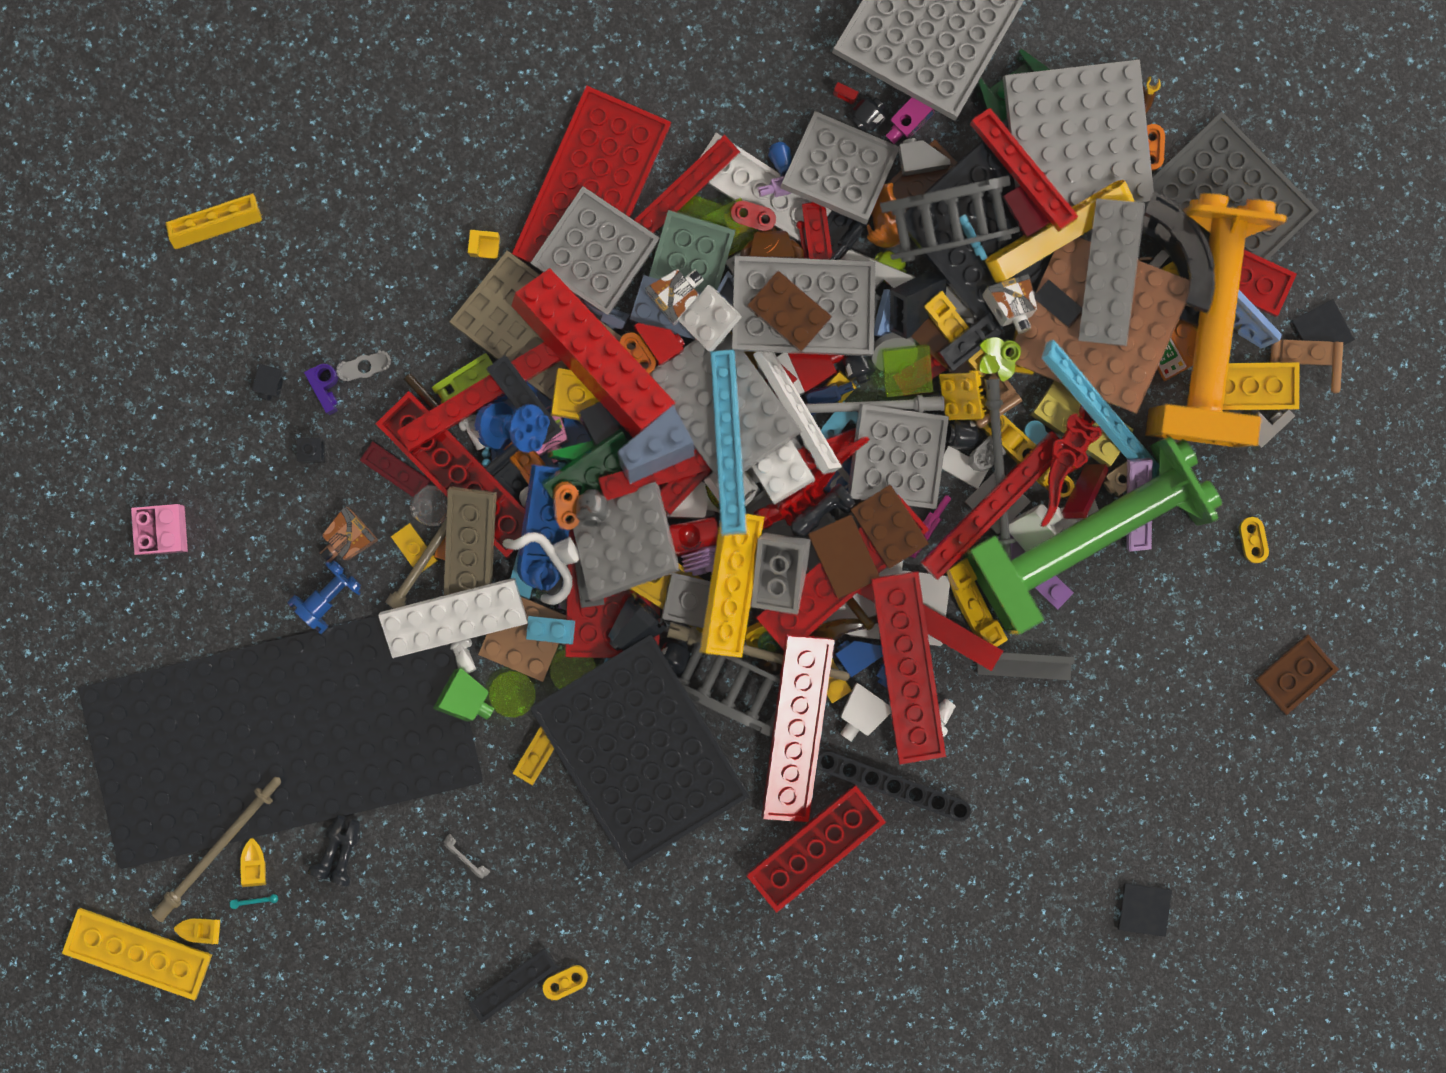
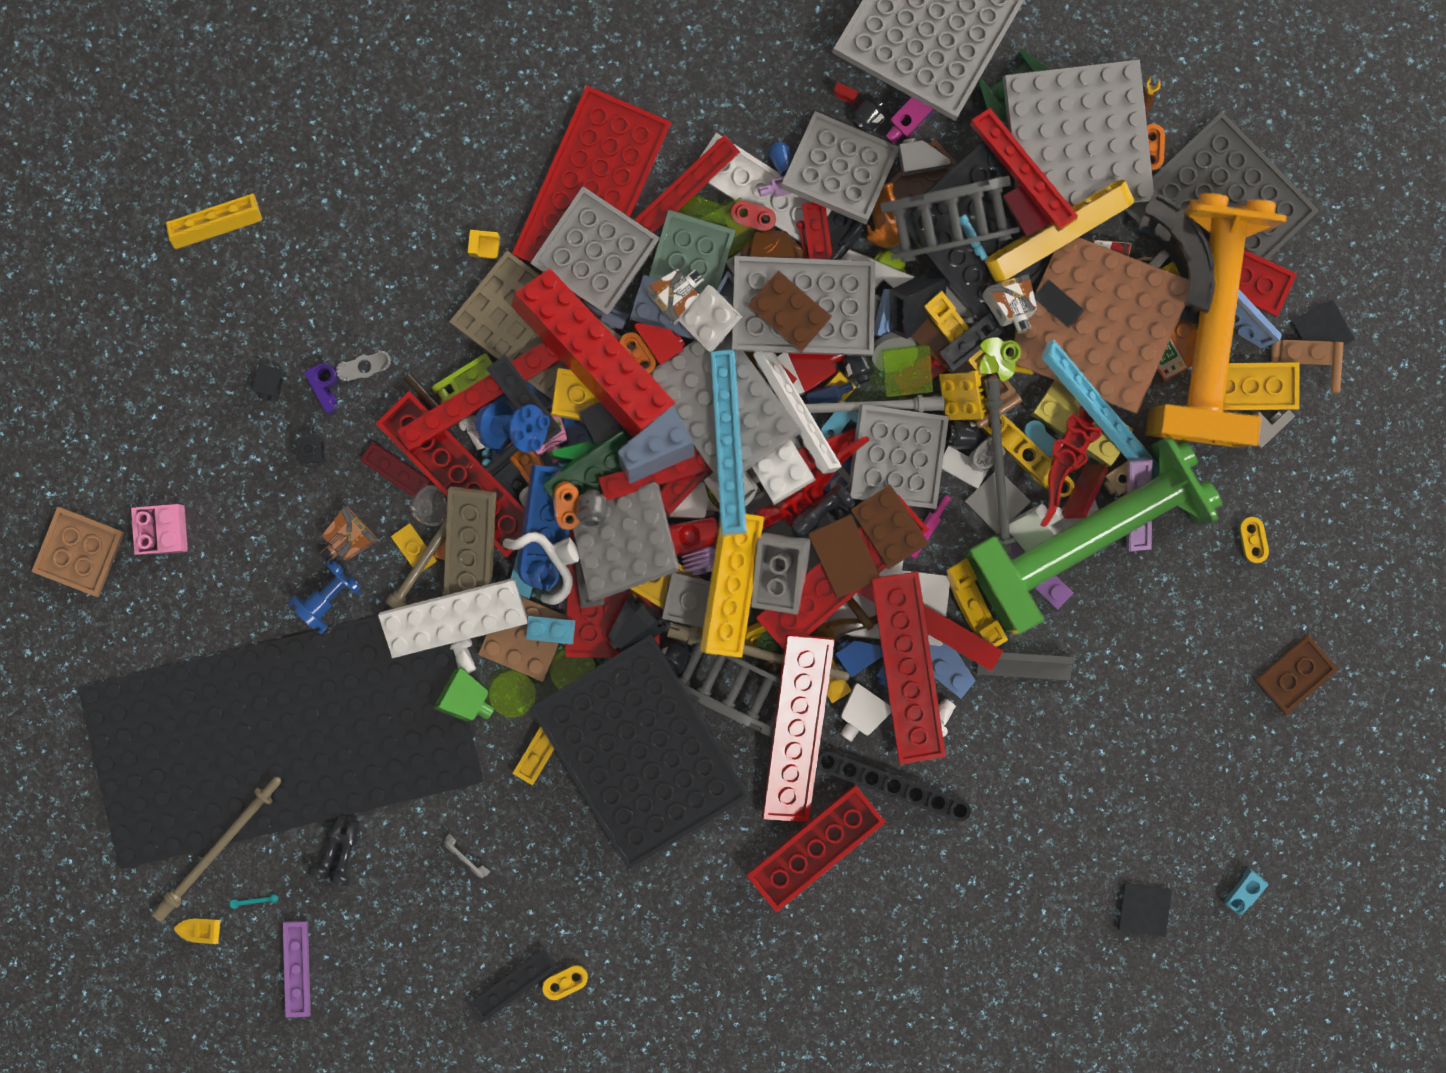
(78, 551): none -> medium nougat plate
(137, 954): yellow plate -> none
(252, 865): yellow plate -> none
(296, 969): none -> medium lavender plate
(951, 670): none -> medium blue wing
(991, 508): red tile -> none
(1111, 272): light grey plate -> none
(1245, 892): none -> medium azure leg

